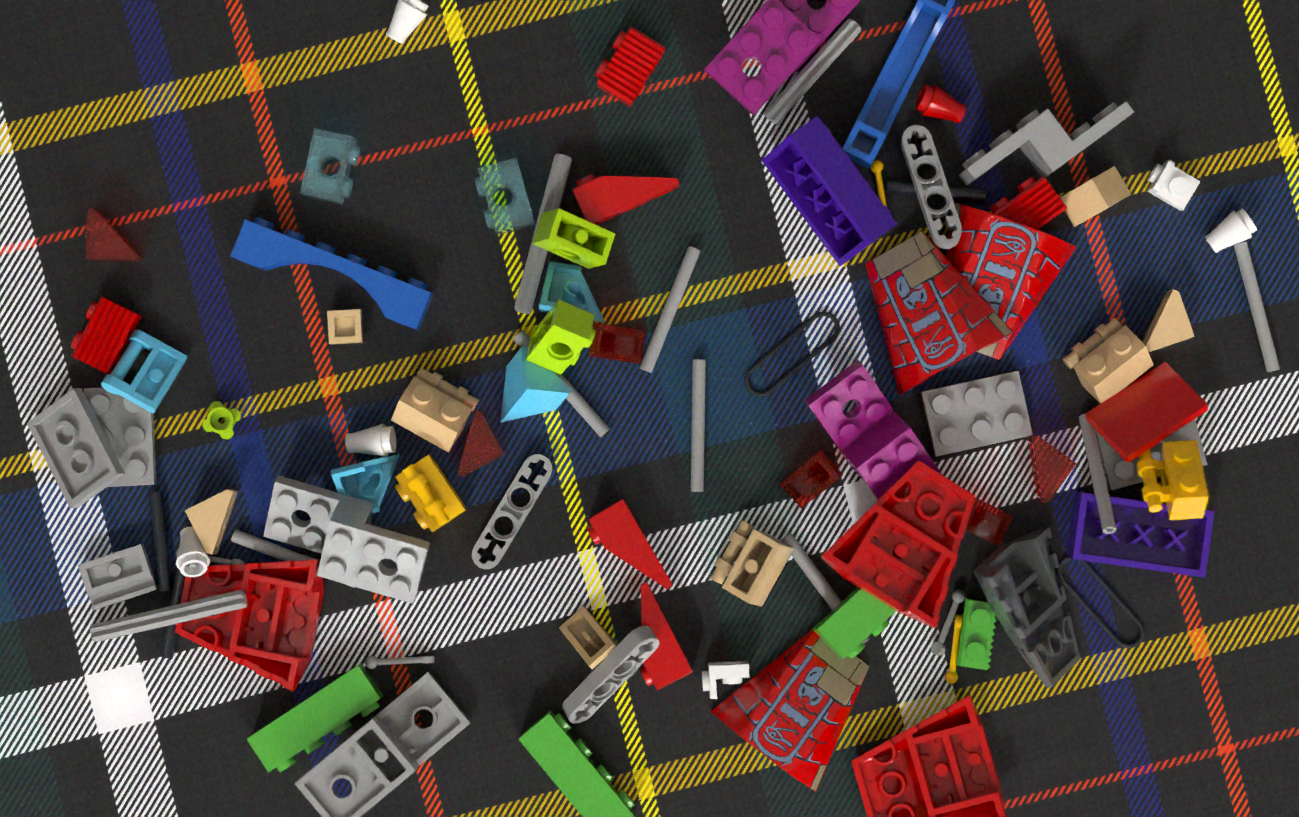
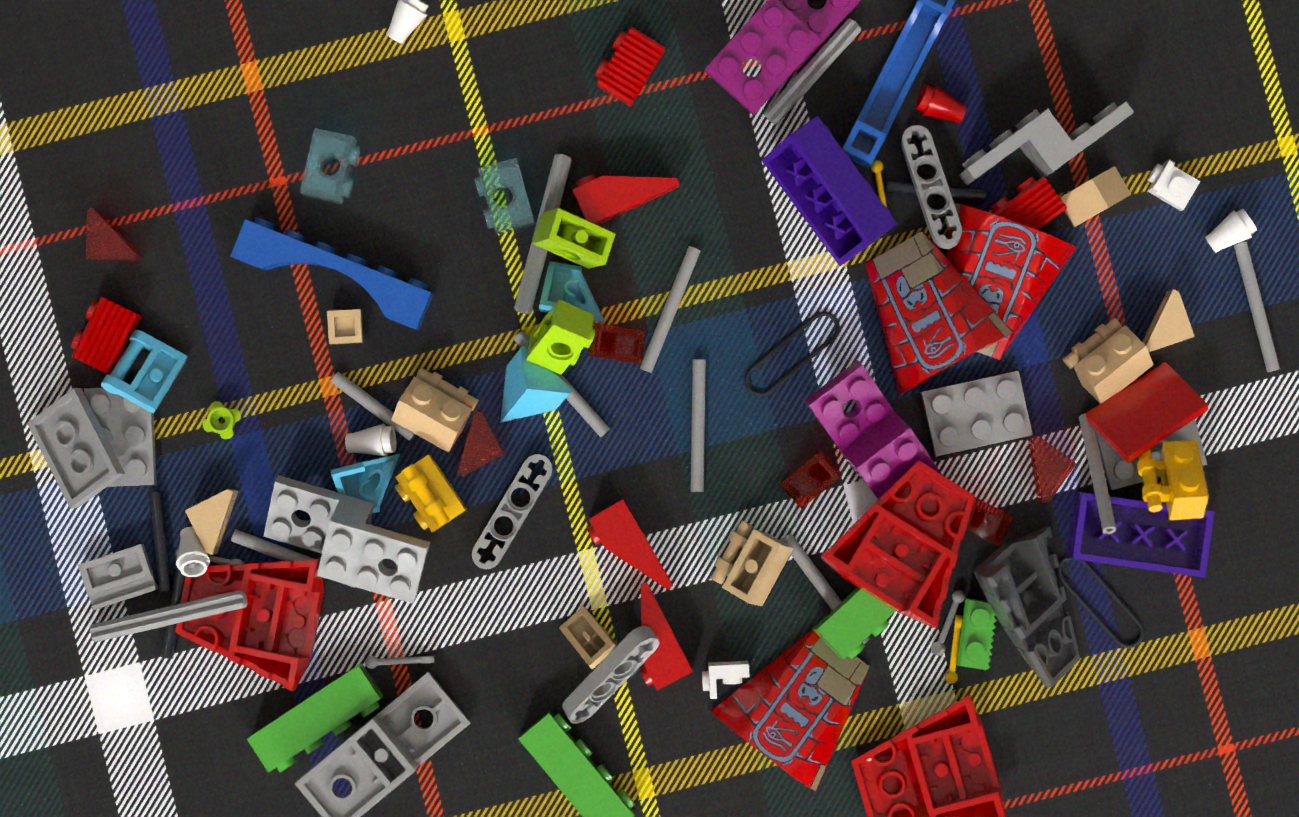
(369, 403): none -> light grey bar

